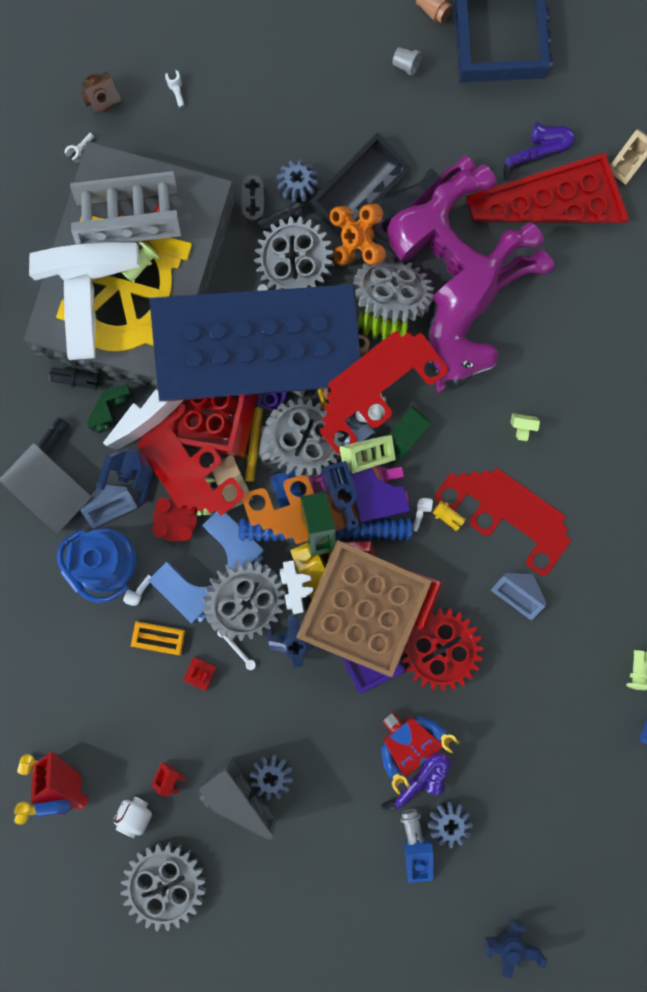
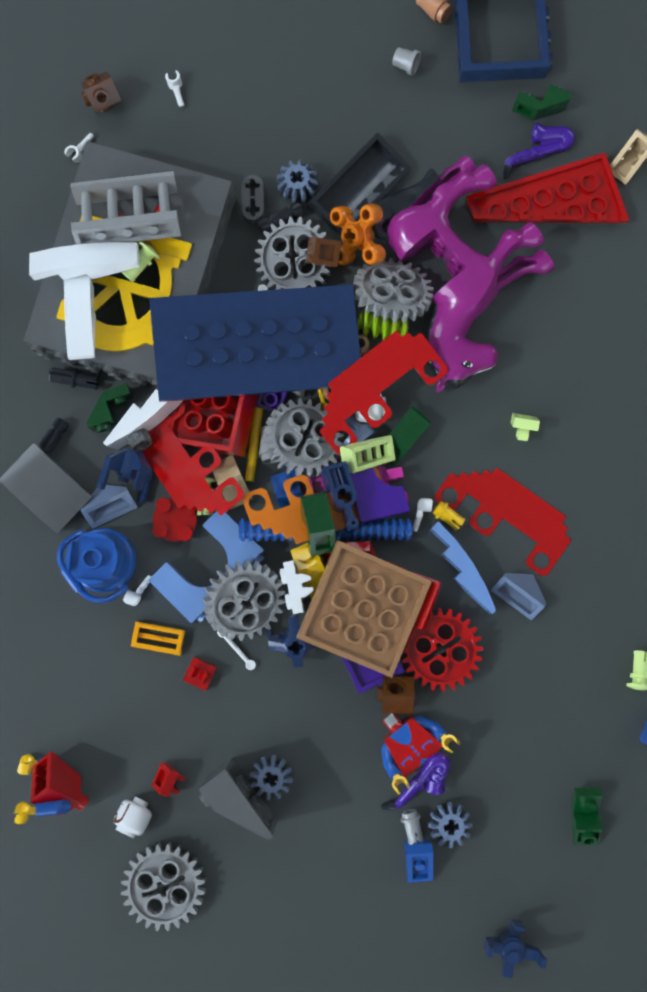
(139, 440): none -> dark grey axle
(323, 251): none -> reddish brown brick
(396, 694): none -> reddish brown brick
(468, 576): none -> medium blue slope
(529, 106): none -> dark green slope
(585, 816): none -> dark green slope

